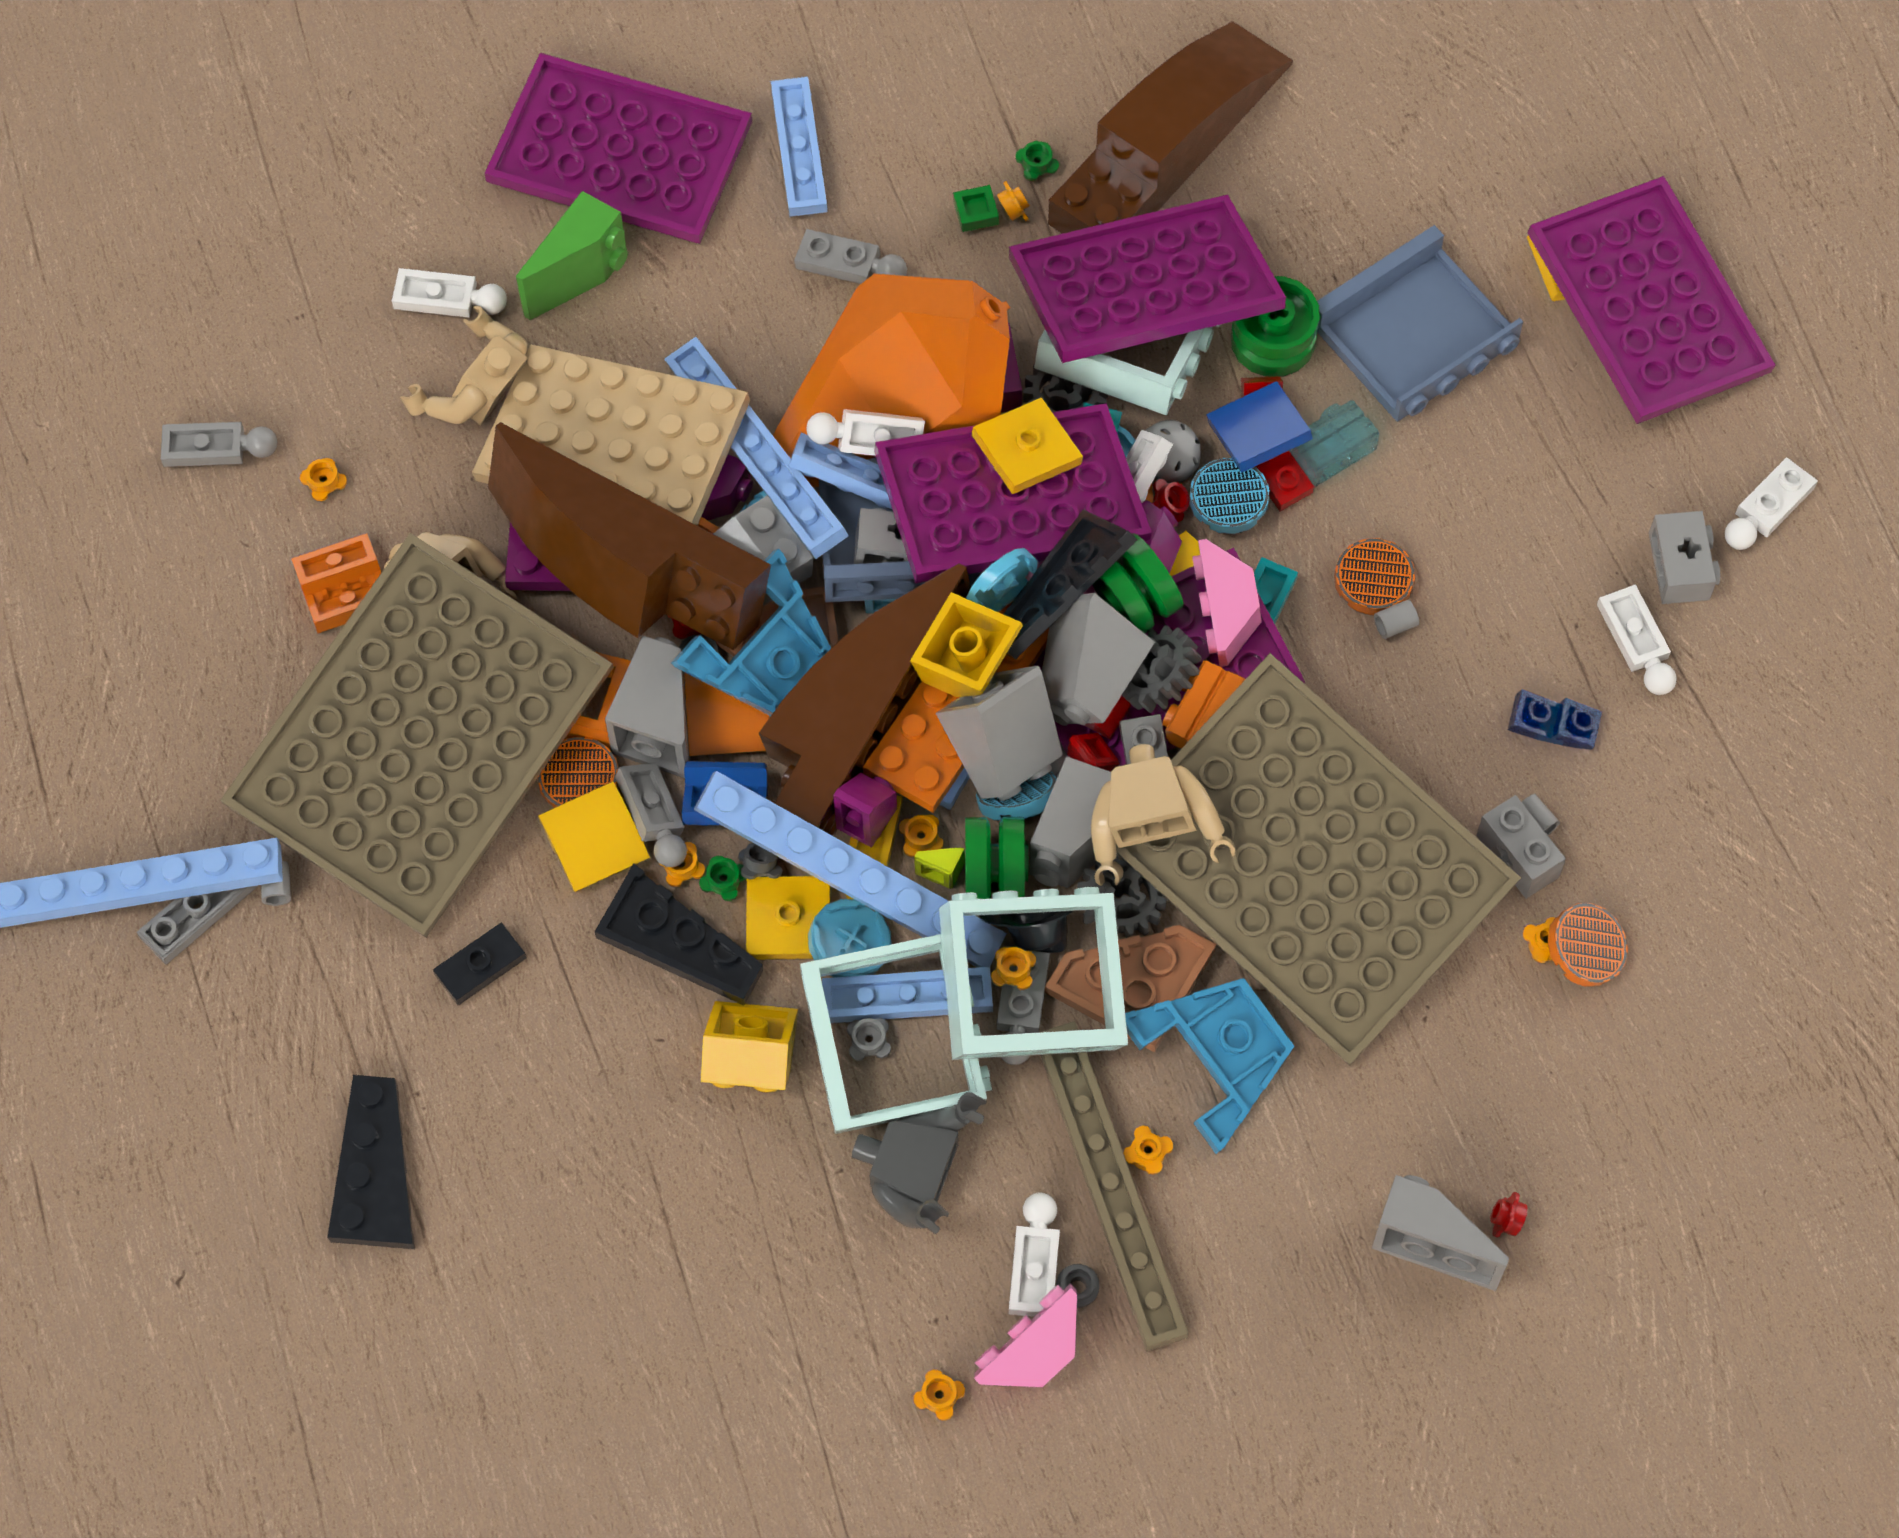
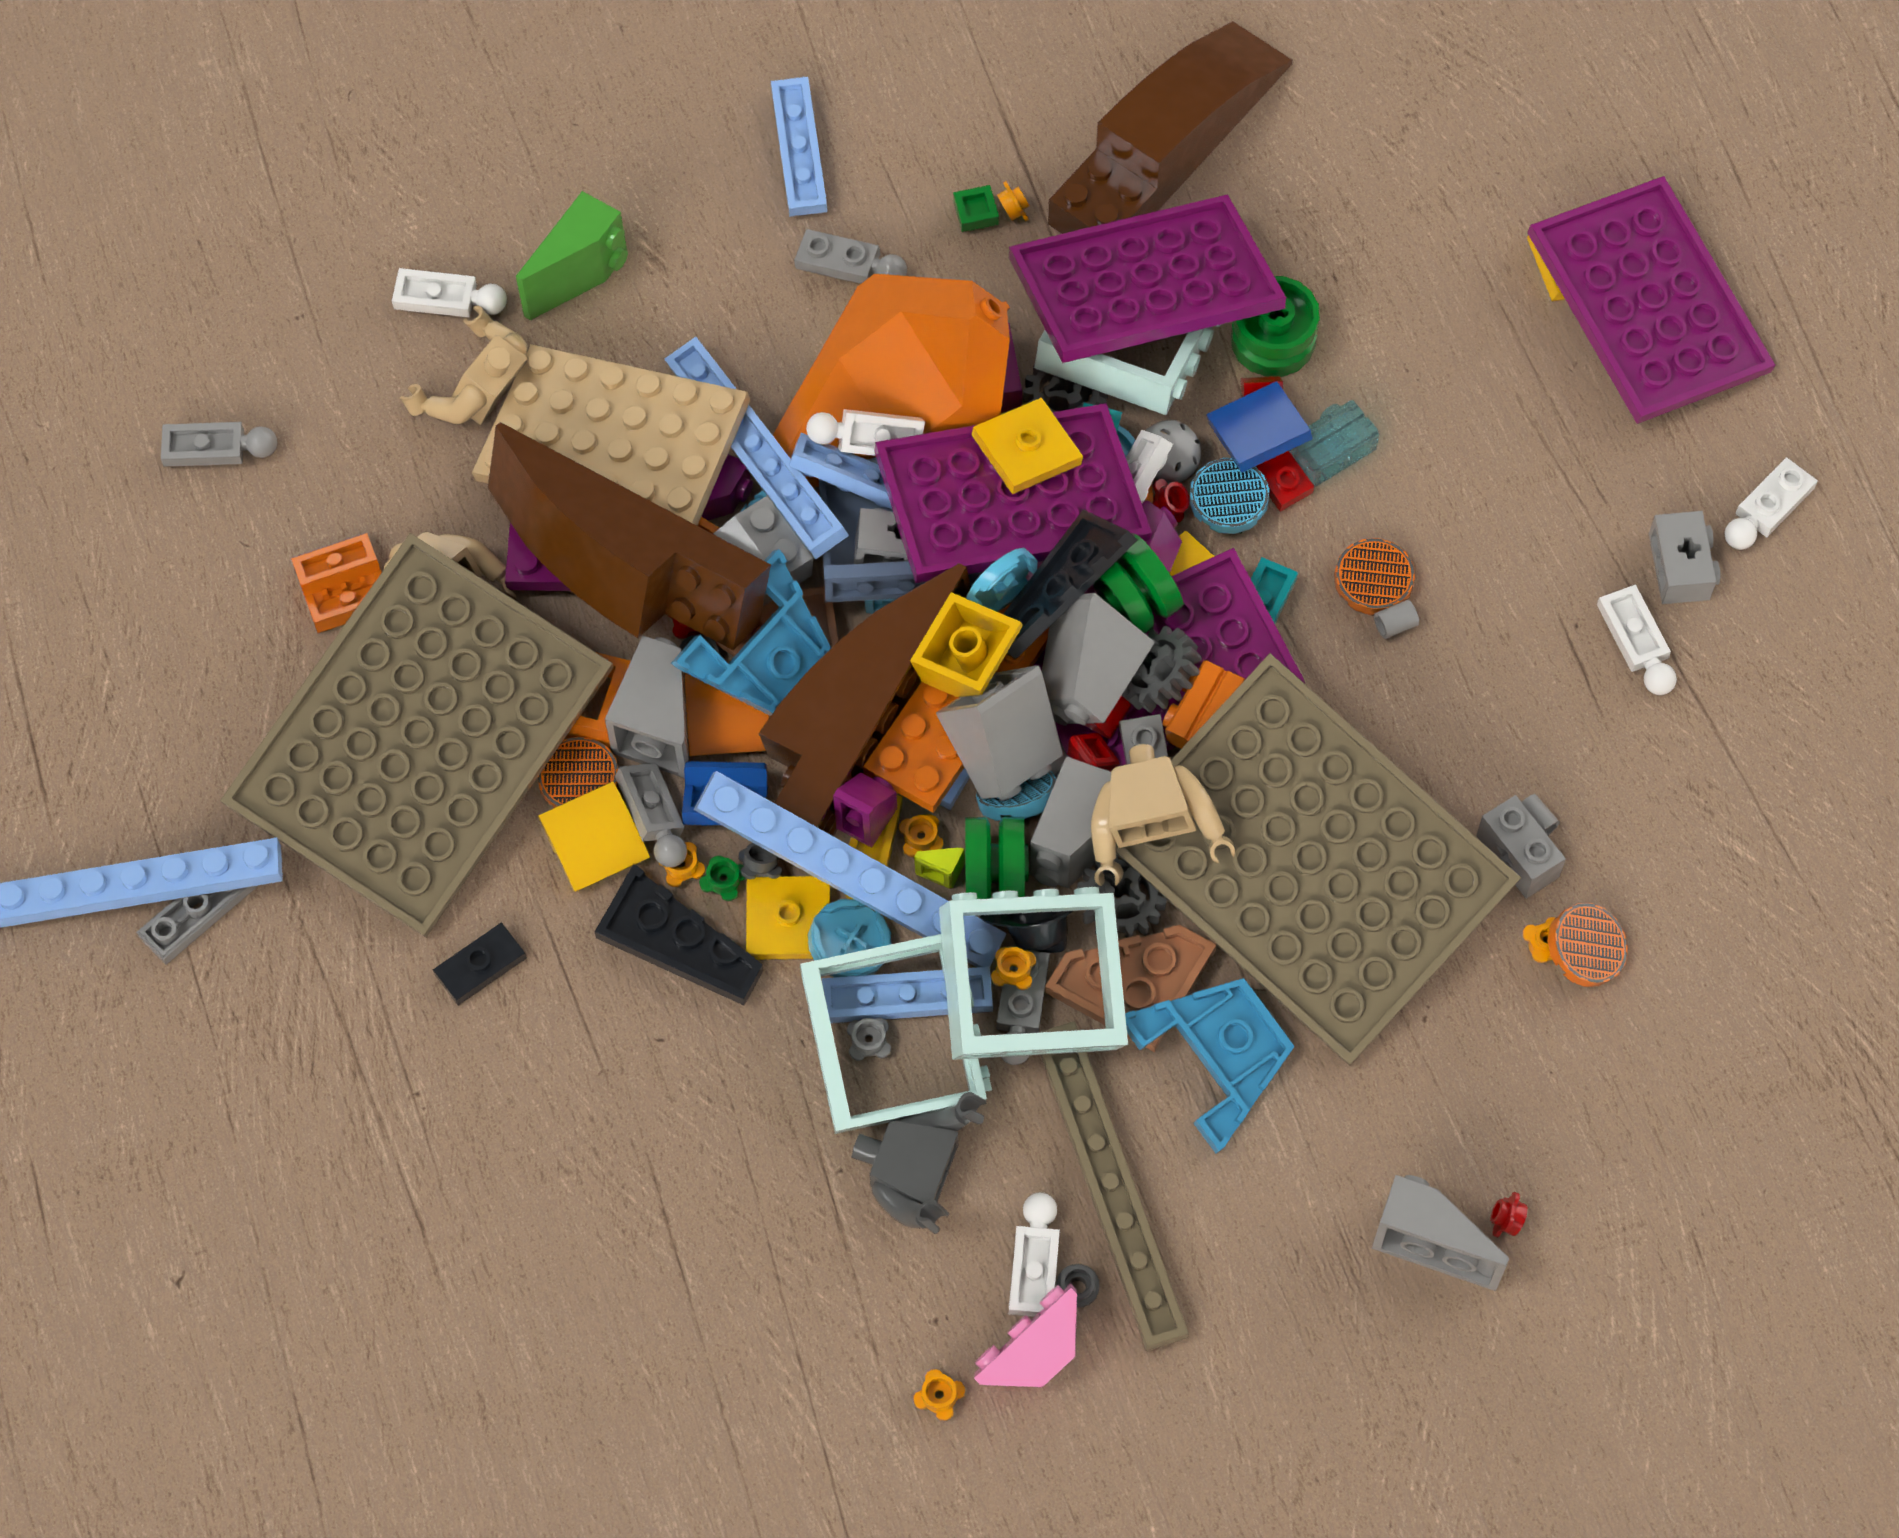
(279, 892): light grey hinge -> none
(320, 469): light orange plate -> none
(371, 1180): black wing -> none
(622, 142): magenta plate -> none
(748, 1046): yellow slope -> none
(1036, 151): green plate -> none
(1145, 1161): light orange plate -> none
(1228, 599): bright pink slope -> none
(1414, 326): sand blue panel -> none
(1554, 722): clear blue slope -> none

